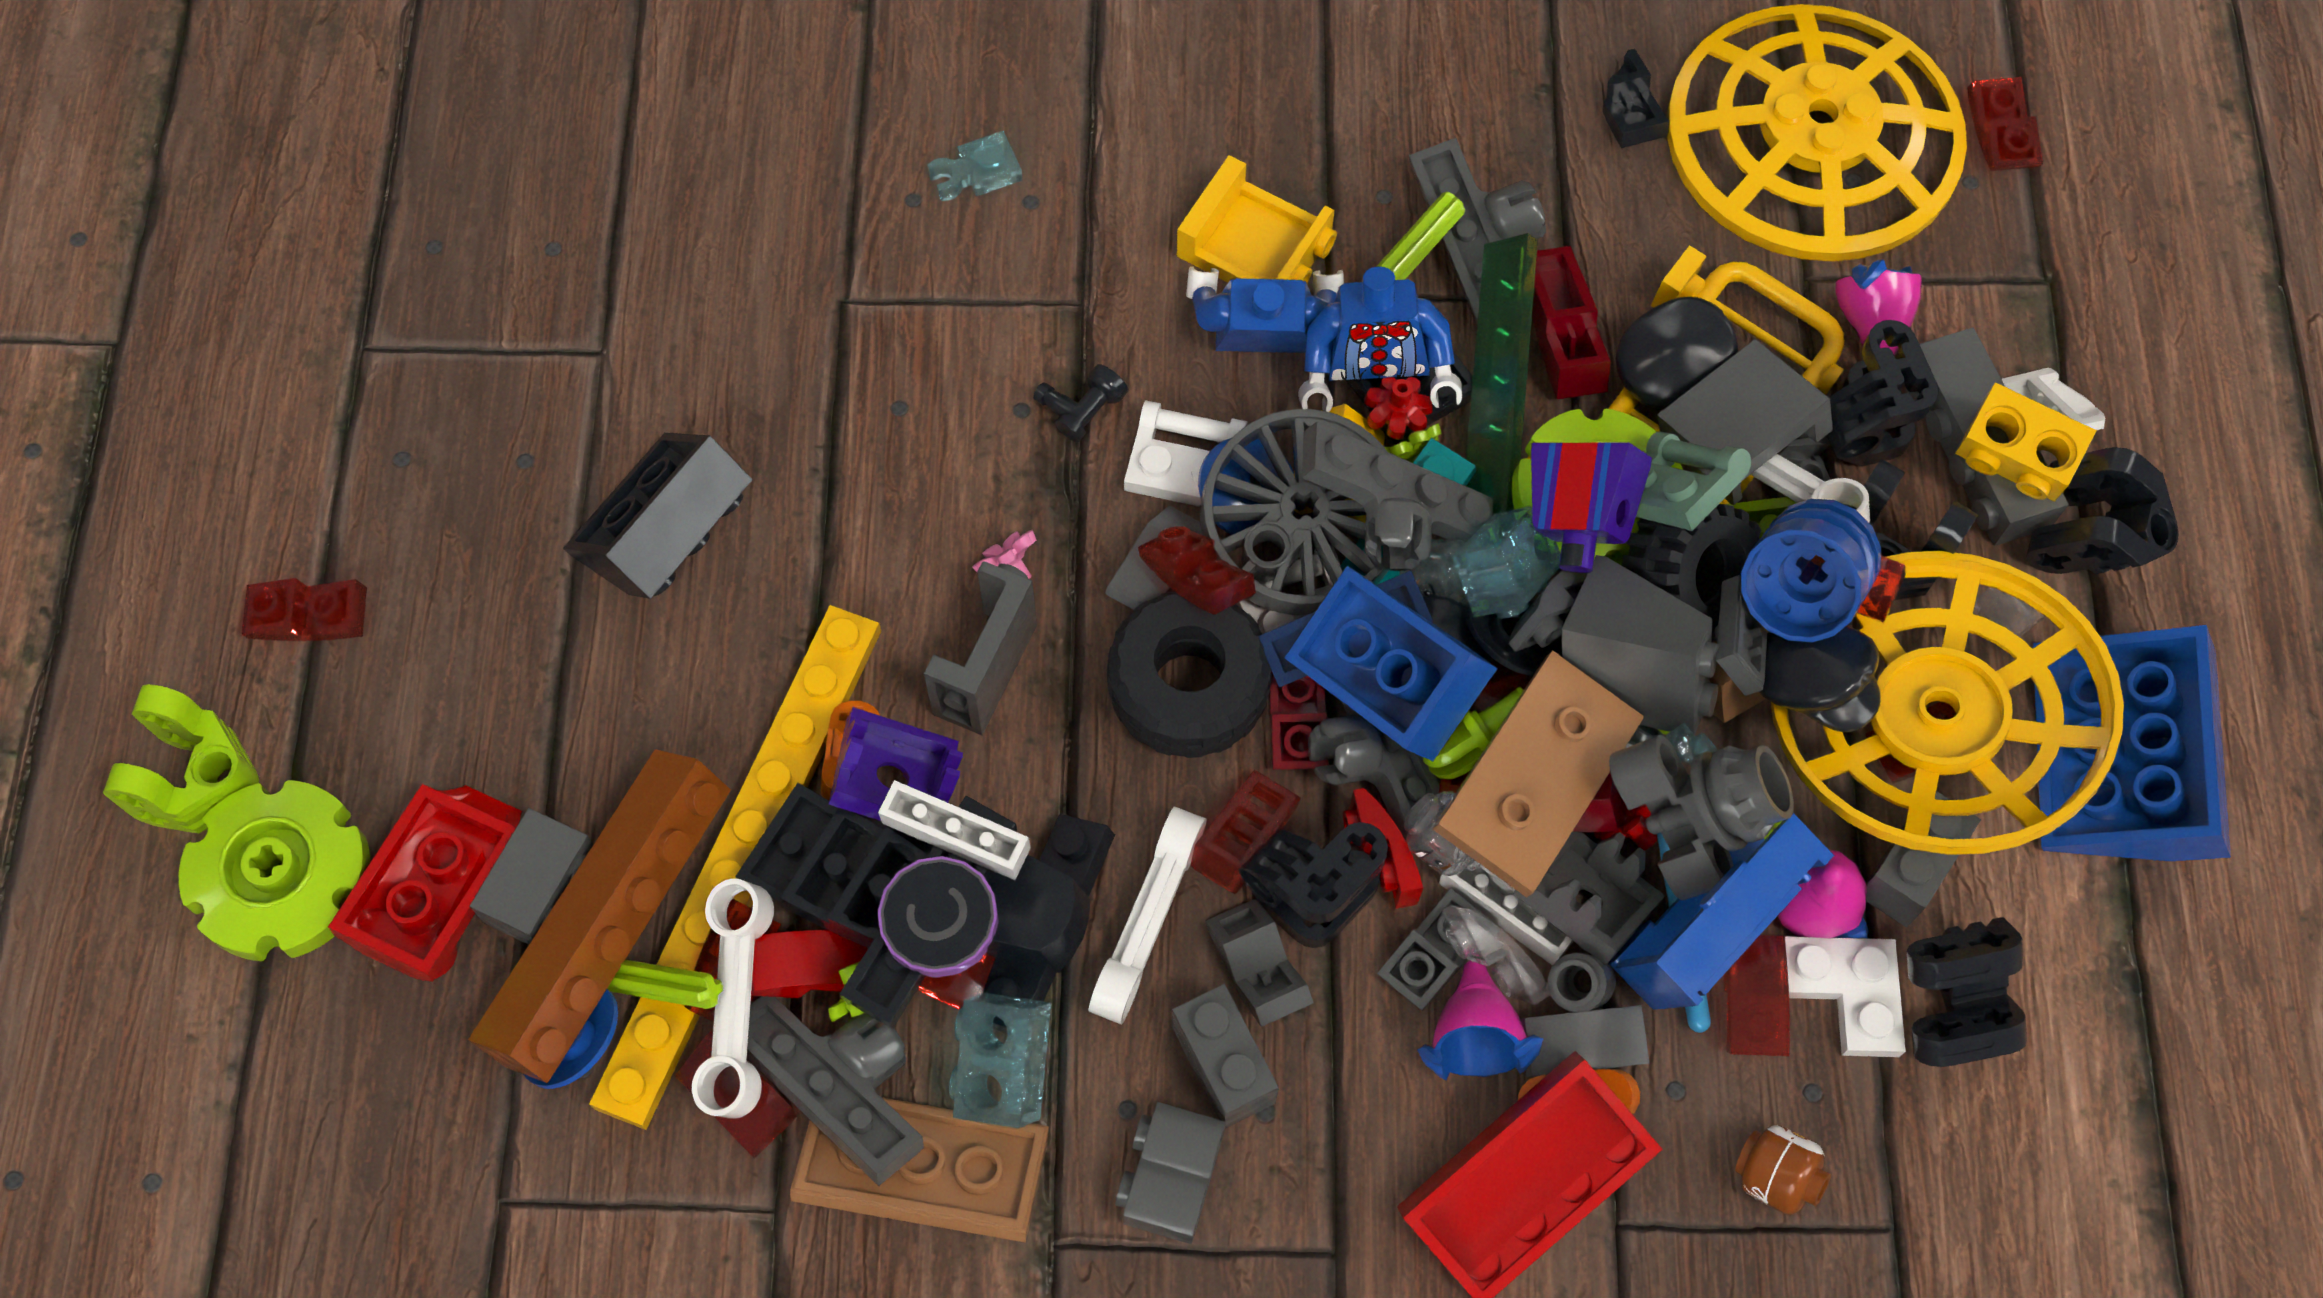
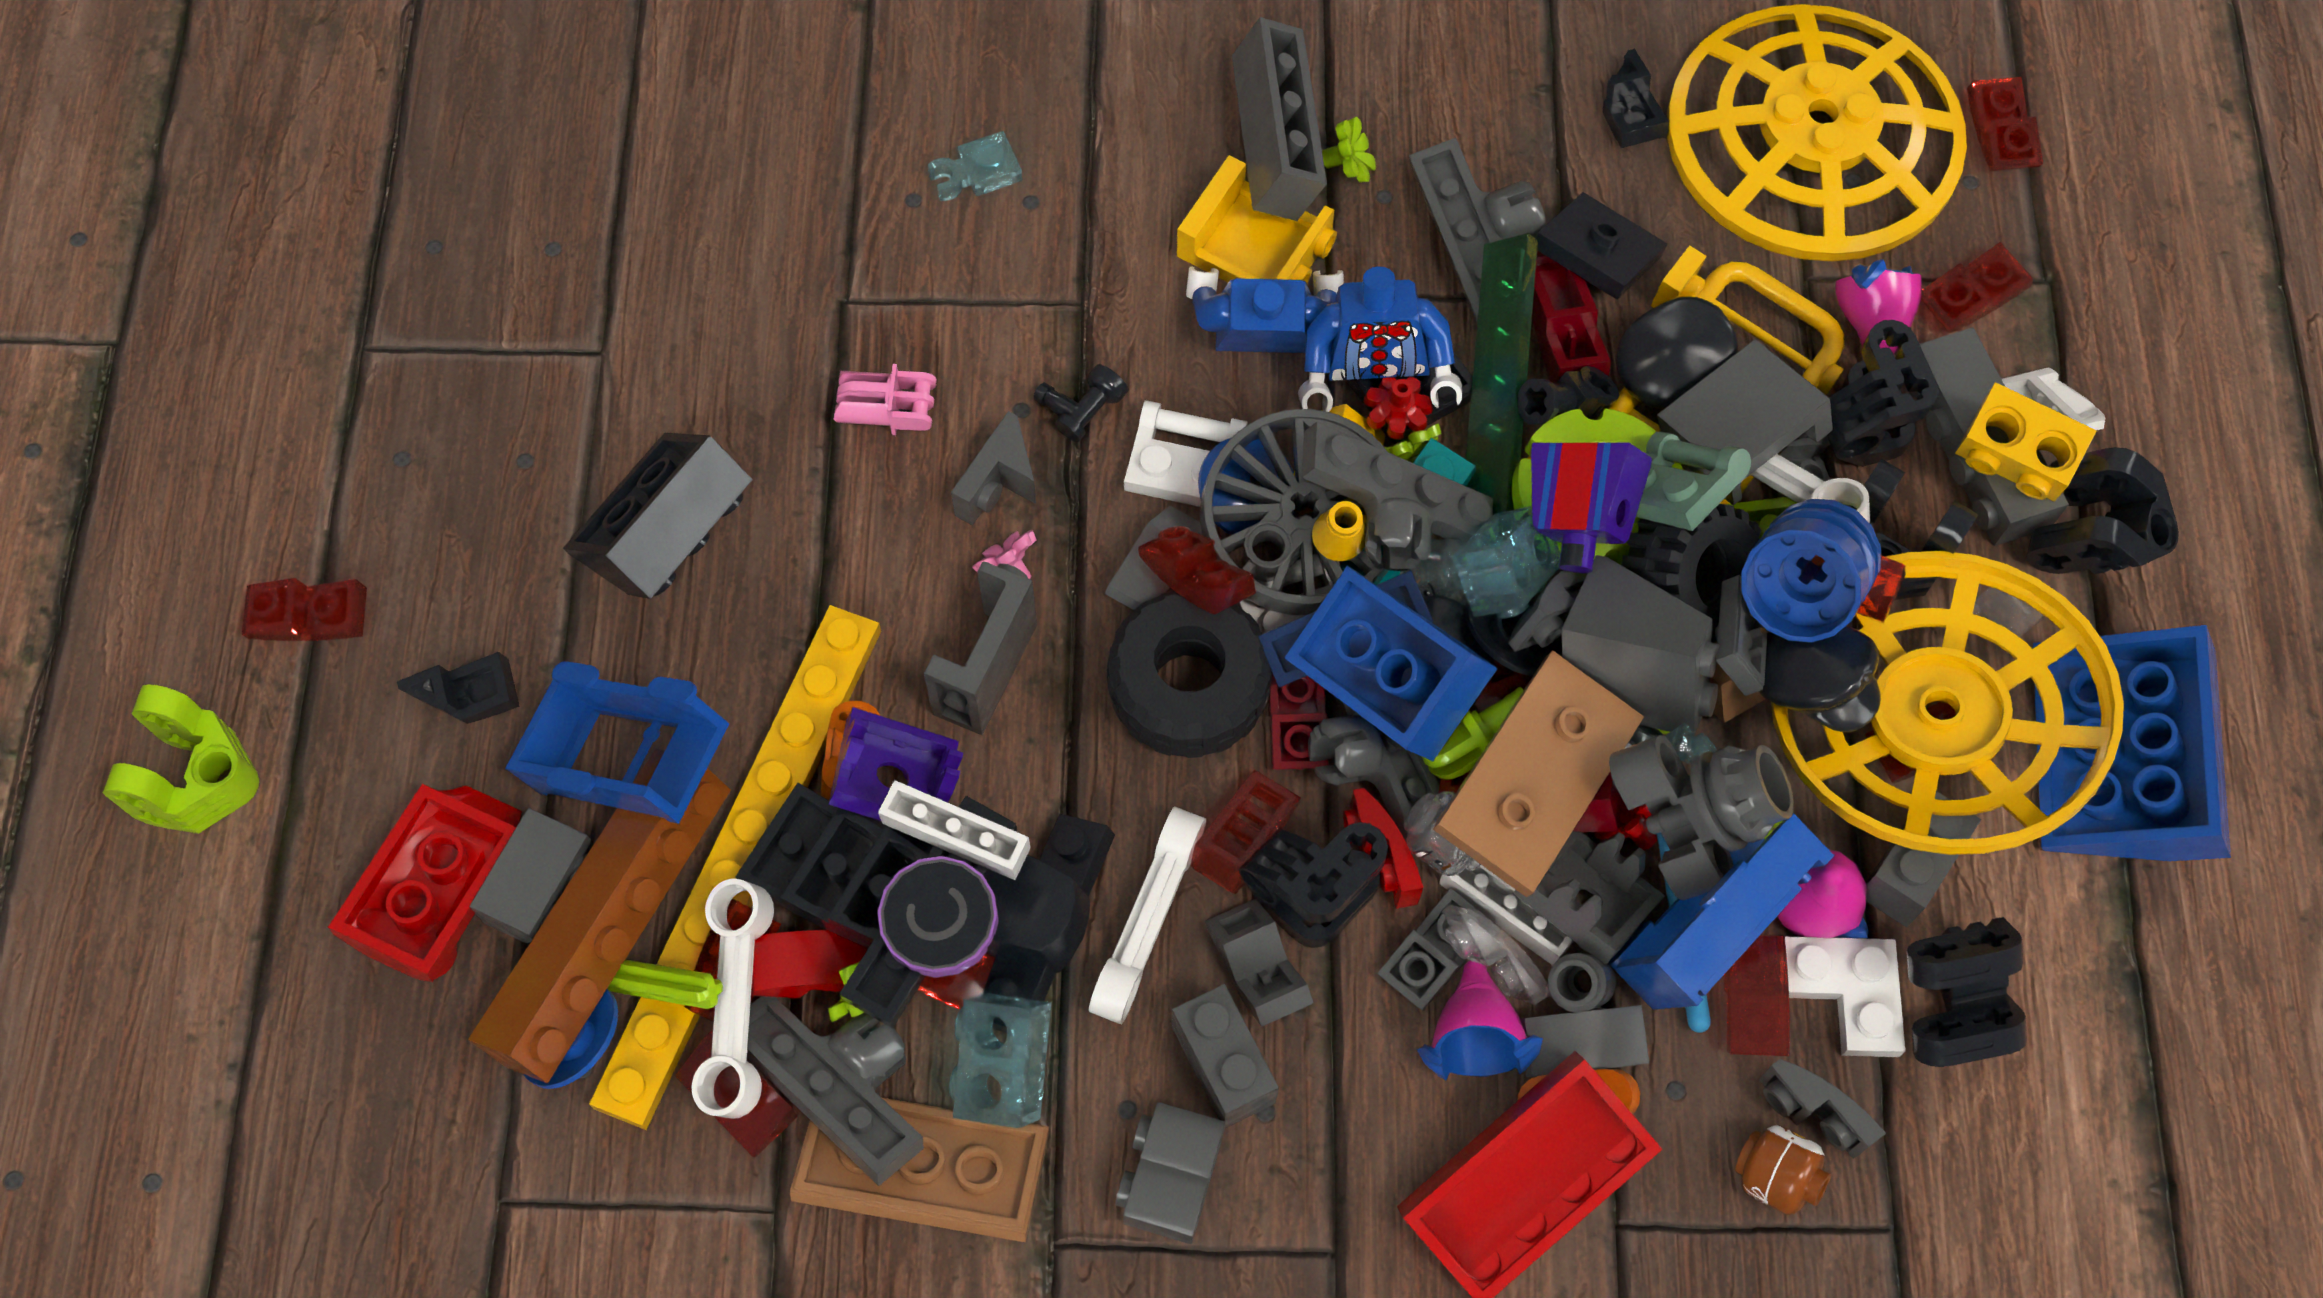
(246, 843): lime piece -> none
(467, 692): none -> black slope
(568, 715): none -> blue piece
(878, 397): none -> bright pink arm
(998, 465): none -> dark grey slope
(1278, 119): none -> dark grey brick
(1339, 542): none -> yellow cone
(1351, 151): none -> lime plant
(1423, 235): lime axle -> none
(1583, 390): none -> black connector
(1600, 245): none -> black plate
(1800, 1093): none -> dark grey slope
(1976, 289): none -> clear red slope

